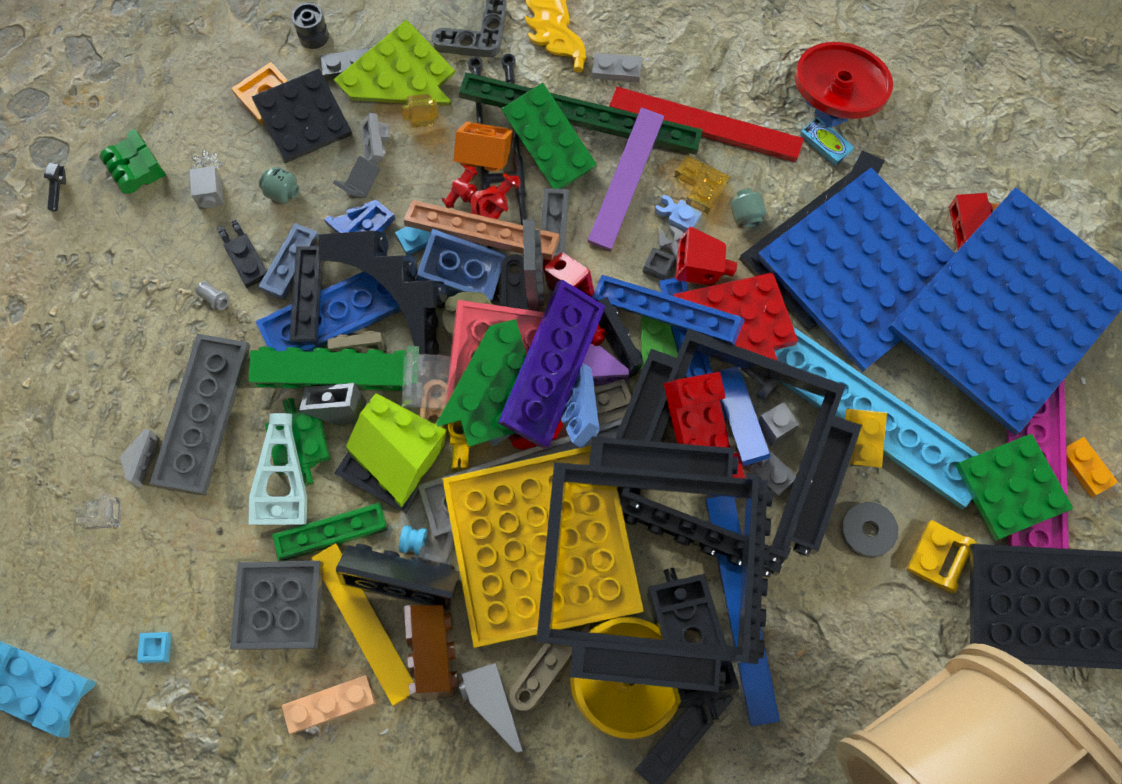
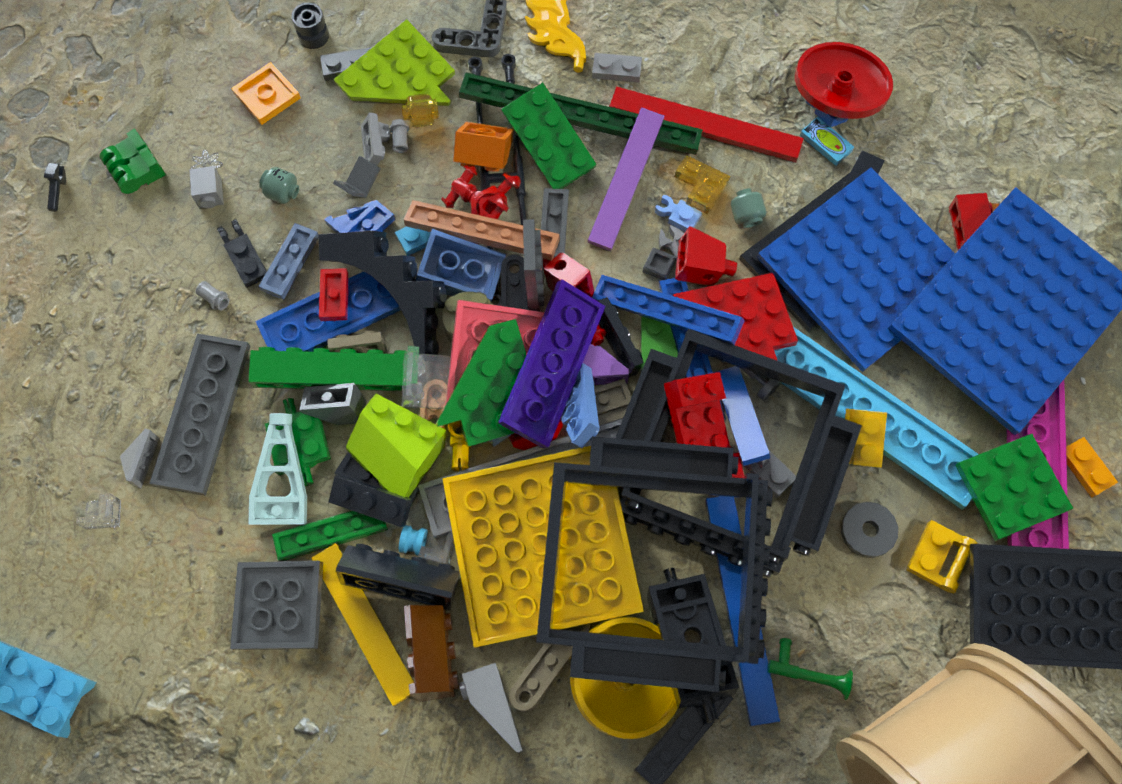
(154, 647): medium azure tile -> none
(301, 115): black plate -> none
(306, 296): black tile -> none
(328, 704): light nougat plate -> none
(333, 294): none -> red plate
(370, 500): none -> black plate
(399, 133): none -> light grey pin
(778, 424): light grey brick -> none
(782, 667): none -> green piece

